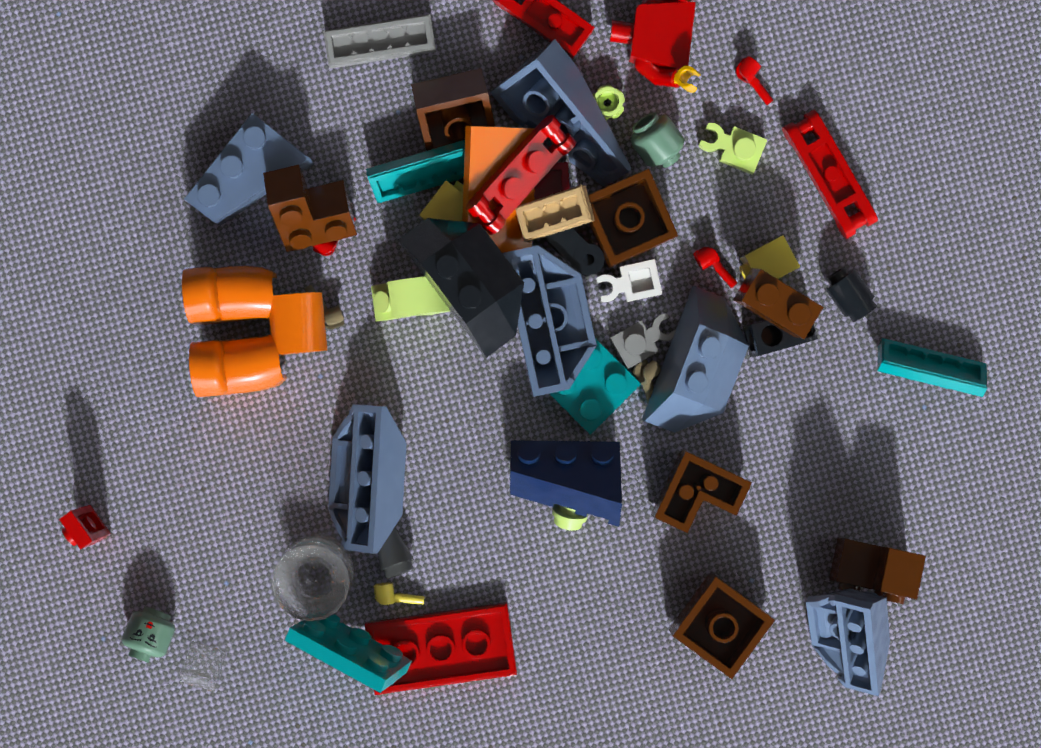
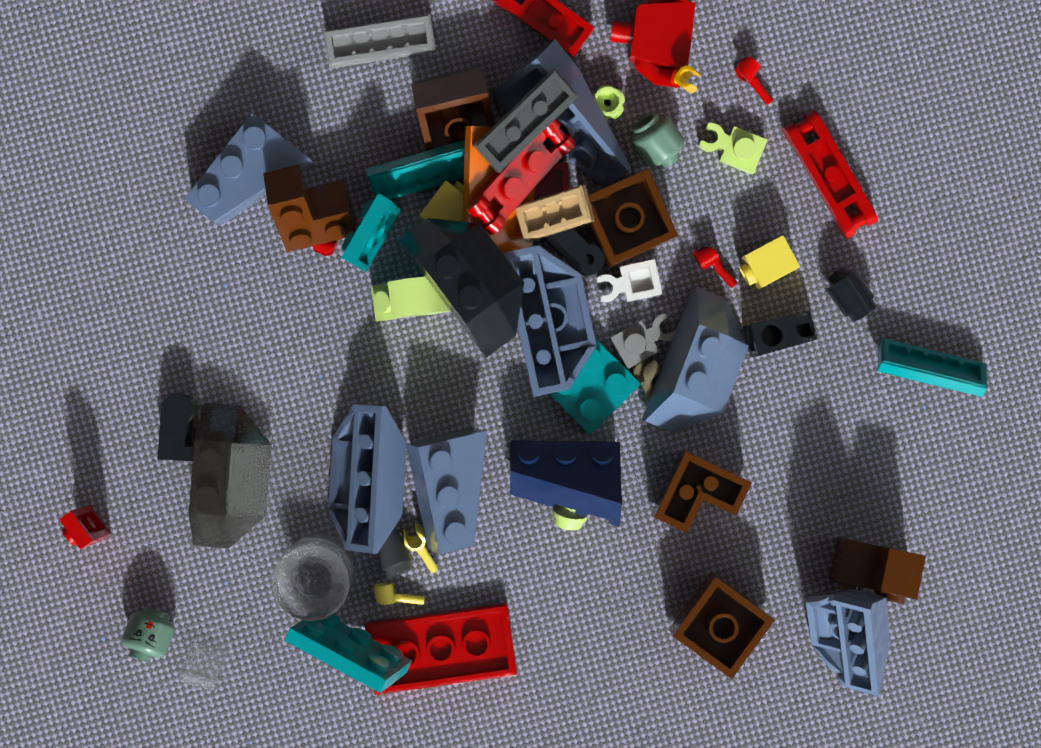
(176, 428): none -> black leg
(227, 476): none -> clear smoke wedge
(240, 295): orange piece -> none
(333, 315): dark tan hand -> none
(364, 244): none -> teal plate
(418, 544): none -> light yellow hand
(448, 486): none -> sand blue wedge
(525, 120): none -> dark grey tile
(778, 303): reddish brown brick -> none

